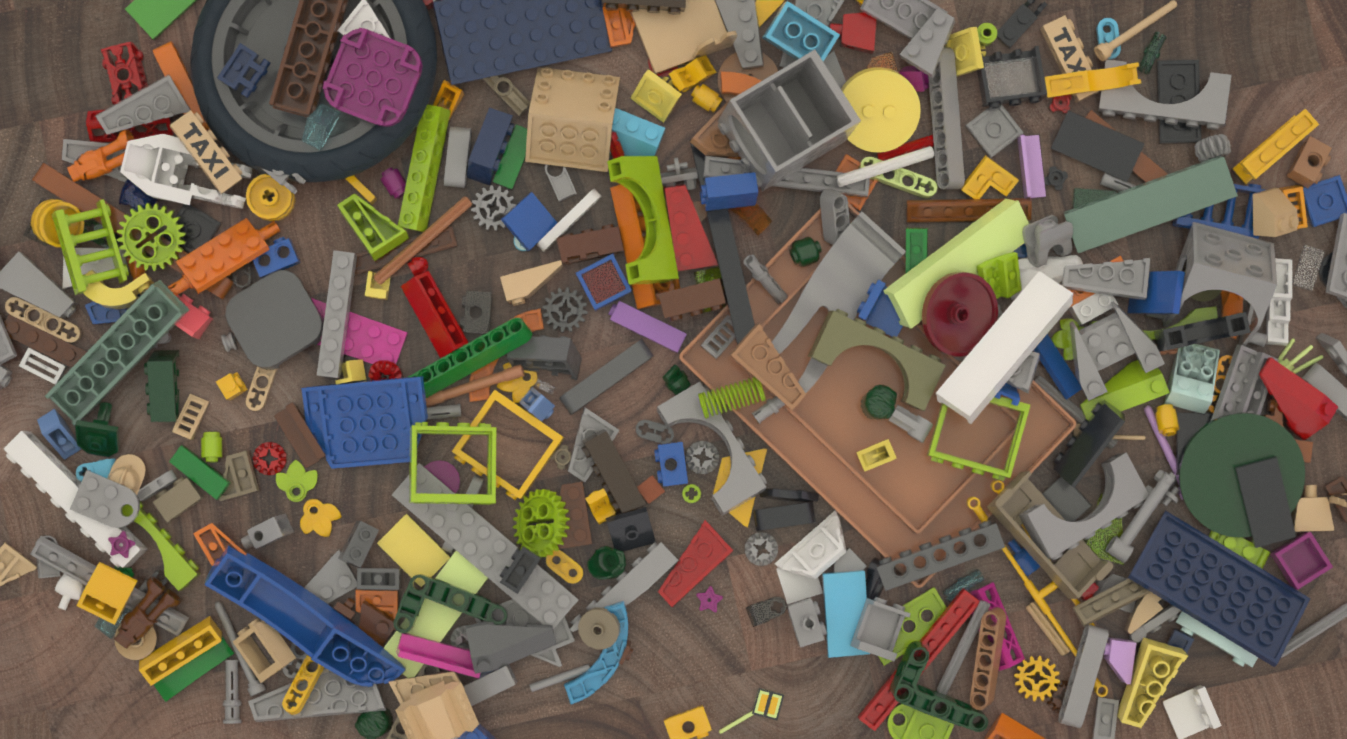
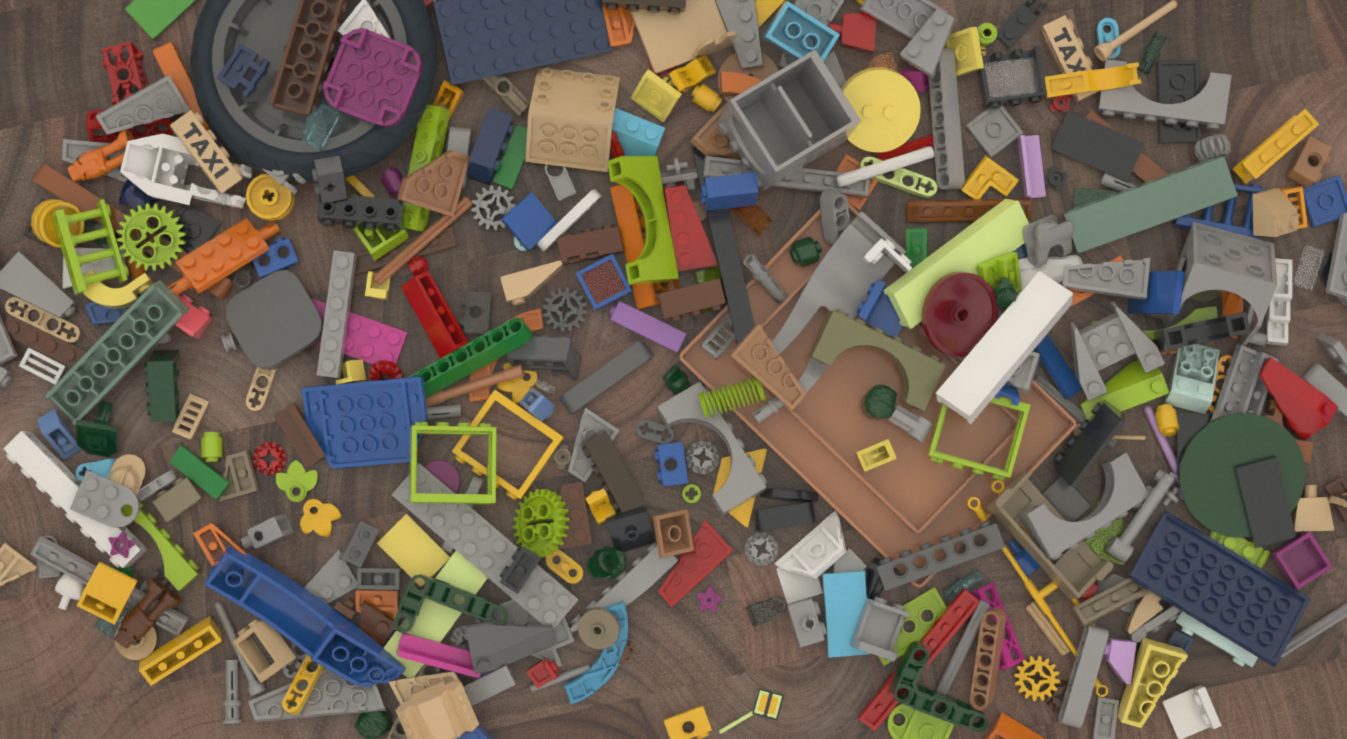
(193, 670): green slope -> none
(231, 386): yellow brick -> none
(329, 179): none -> dark grey brick
(363, 212): none -> black brick
(436, 184): none -> medium nougat plate
(543, 672): none -> red bracket
(650, 489): copper tile -> none
(673, 533): none -> medium nougat slope
(887, 247): none -> white bracket
(1005, 293): none -> dark green piece
(1062, 338): lime plate -> none
(1091, 307): white brick -> none
(1289, 364): yellowish green plant -> none

